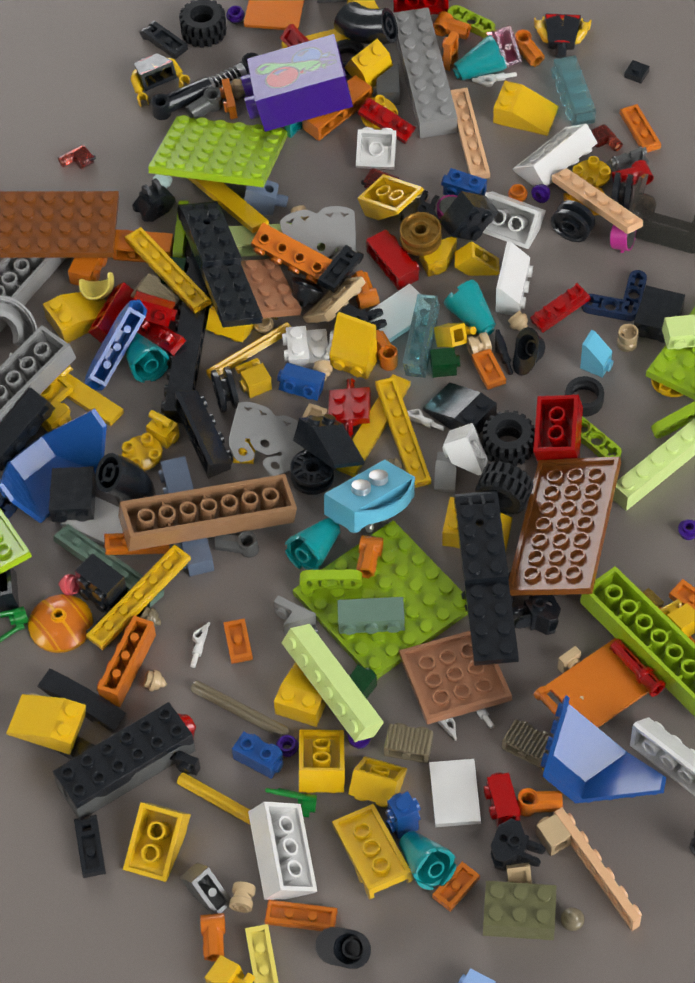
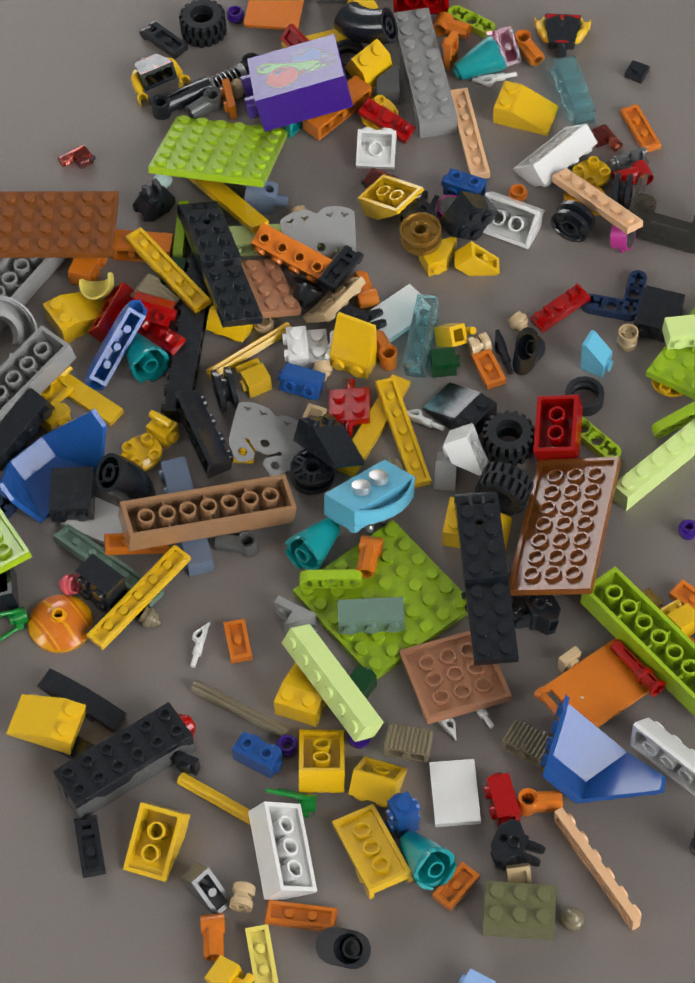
(126, 660): orange brick -> none
(154, 680): tan plate -> none
(392, 259): red brick -> none
(471, 307): teal cone -> none
(513, 280): white slope -> none
(540, 193): dark purple plate -> none
(553, 834): tan brick -> none

